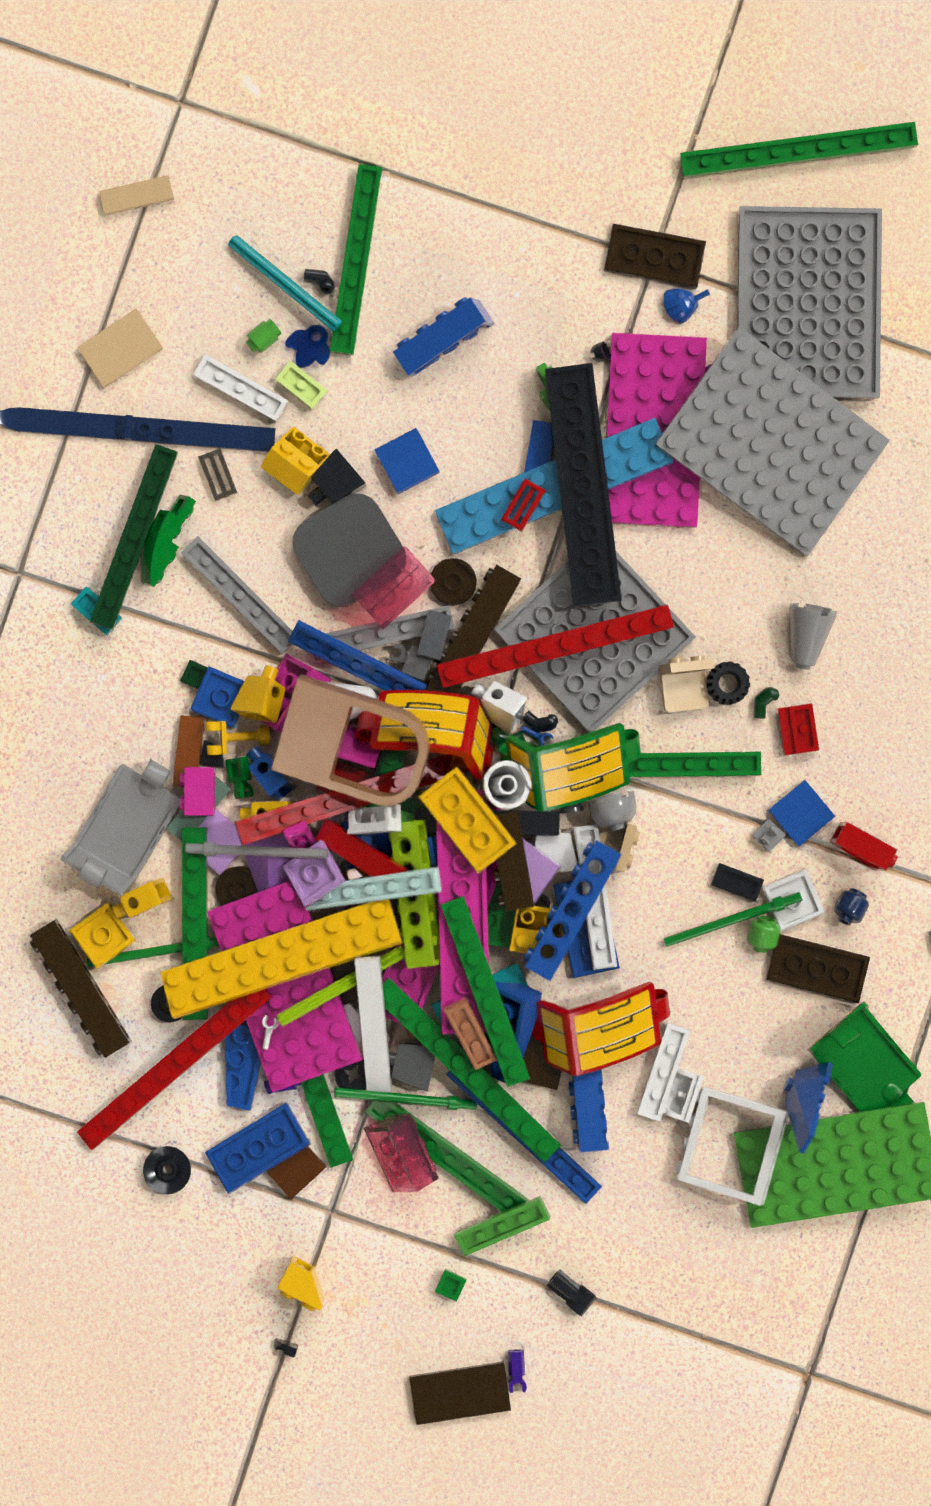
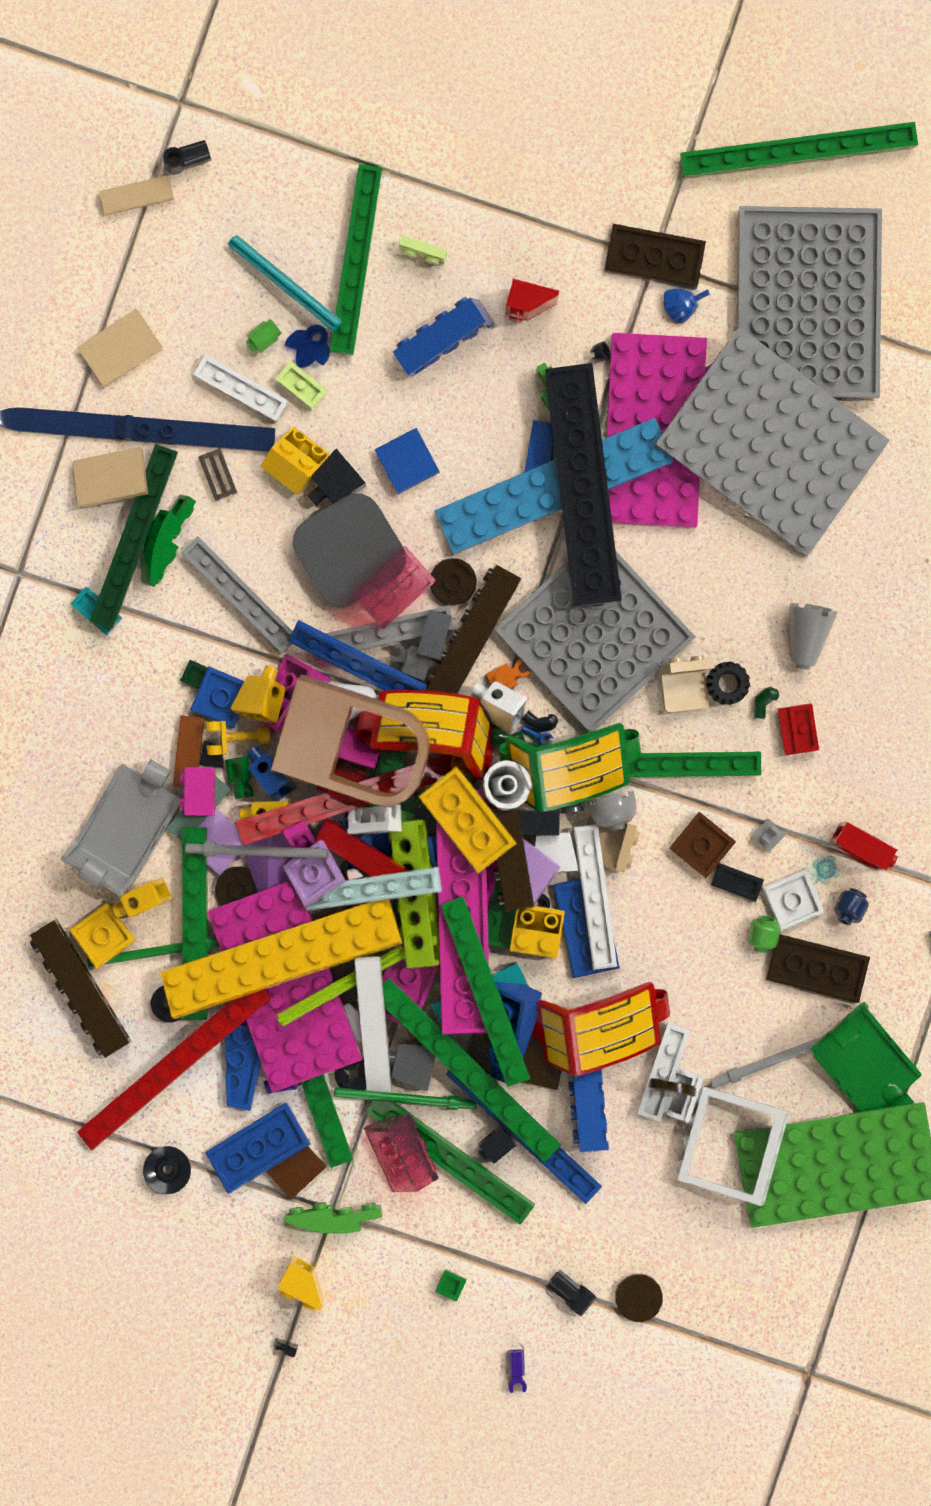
(110, 477): none -> tan tile
(189, 156): none -> black piece
(268, 1031): white hand -> none
(322, 278): black arm -> none
(323, 1220): none -> bright green slope
(414, 247): none -> yellowish green plate
(460, 1393): dark brown tile -> none
(470, 1033): nougat tile -> none
(496, 1145): none -> black brick
(502, 1226): bright green plate -> none
(507, 676): none -> orange plate
(513, 523): red tile -> none
(529, 300): none -> red slope
(547, 966): blue brick -> none
(555, 646): red plate -> none
(639, 1297): none -> dark brown tile
(672, 1087): none -> dark brown tile
(702, 844): none -> reddish brown plate
(734, 1075): none -> light grey bar
(776, 904): green bar -> none
(801, 813): blue tile -> none
(805, 1099): blue wedge -> none
(829, 862): none -> clear light blue plate

